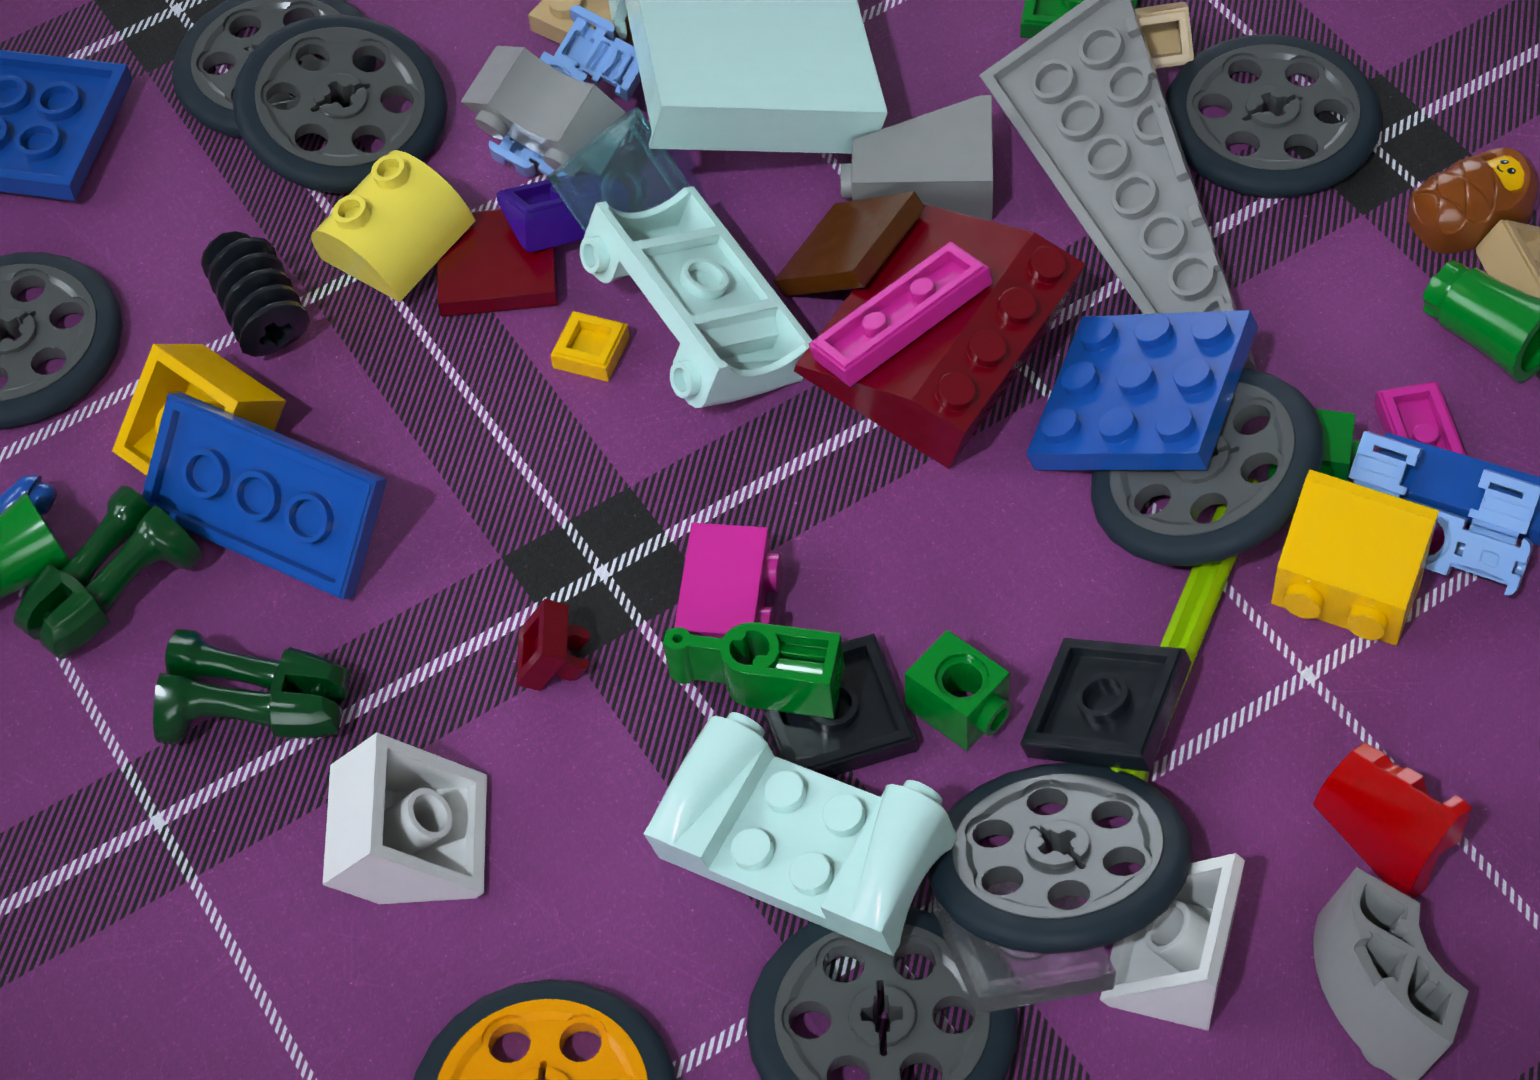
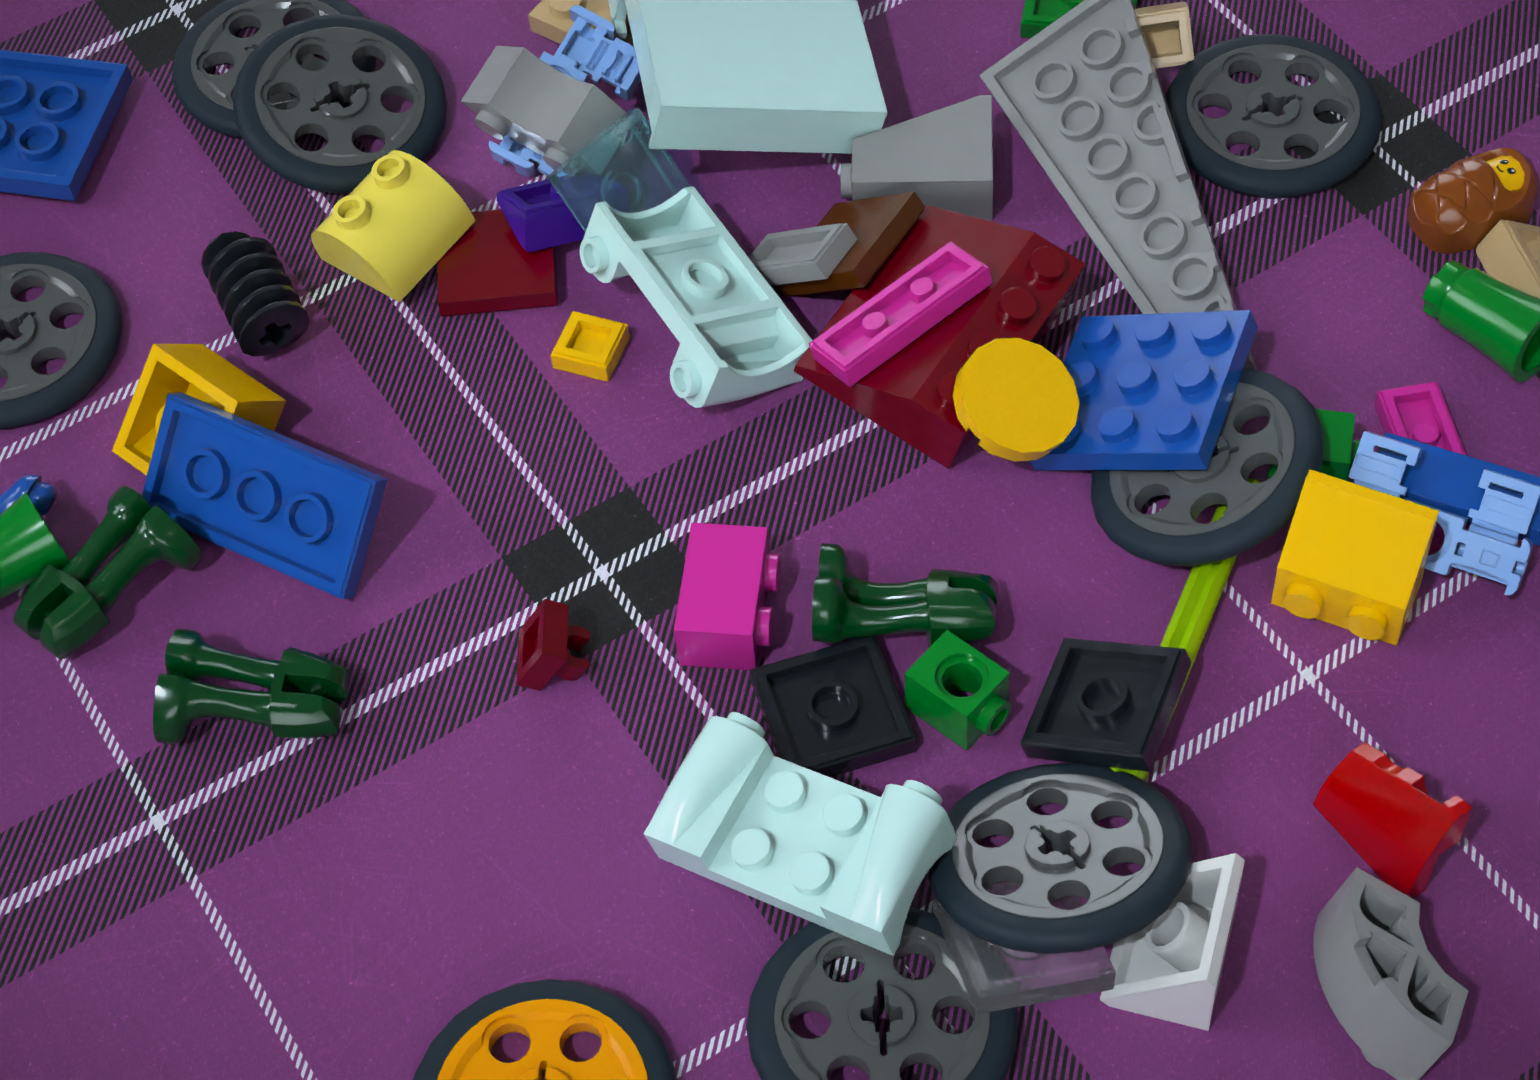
(404, 825): white slope -> none
(763, 665): green piece -> none
(802, 253): none -> light grey tile
(931, 605): none -> dark green piece
(1016, 399): none -> yellow tile

